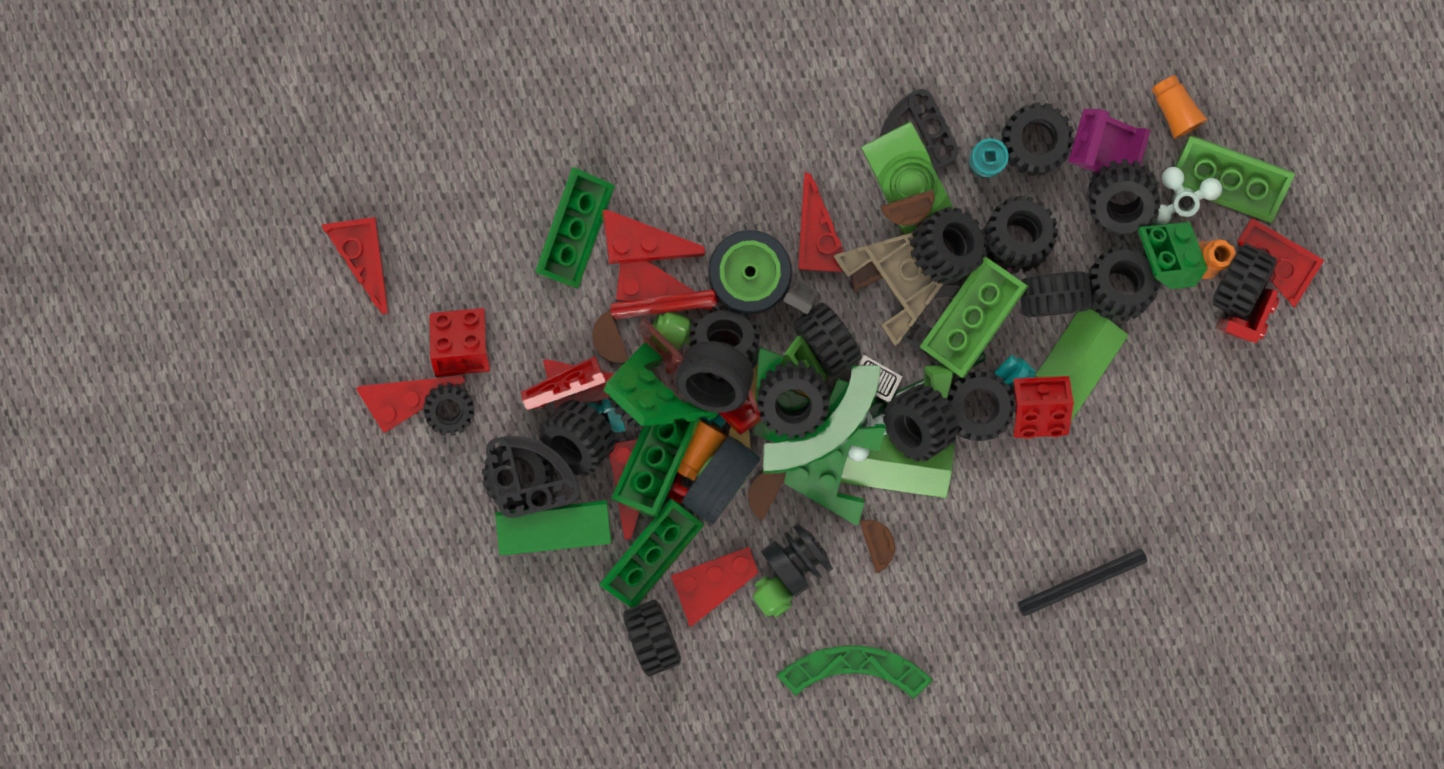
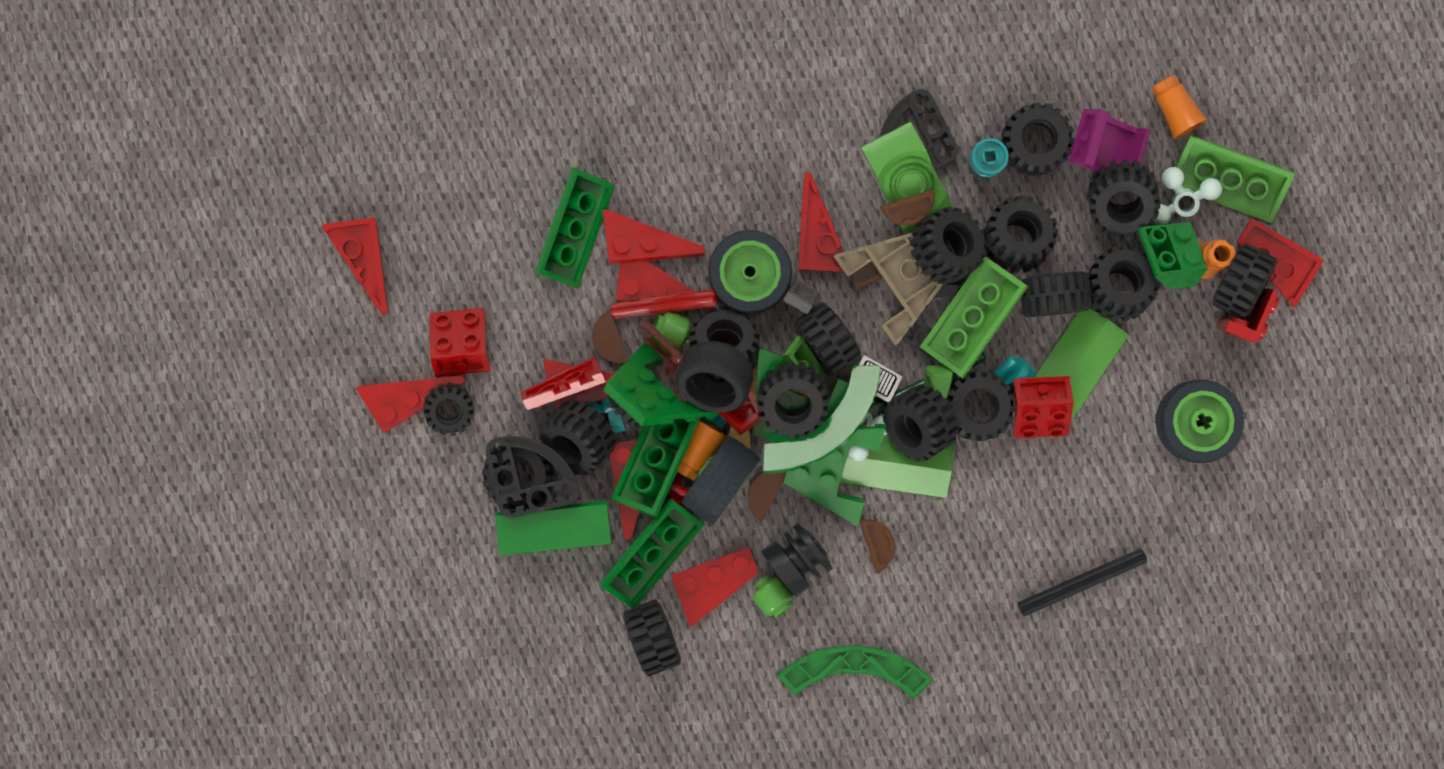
(1220, 417): none -> wheel

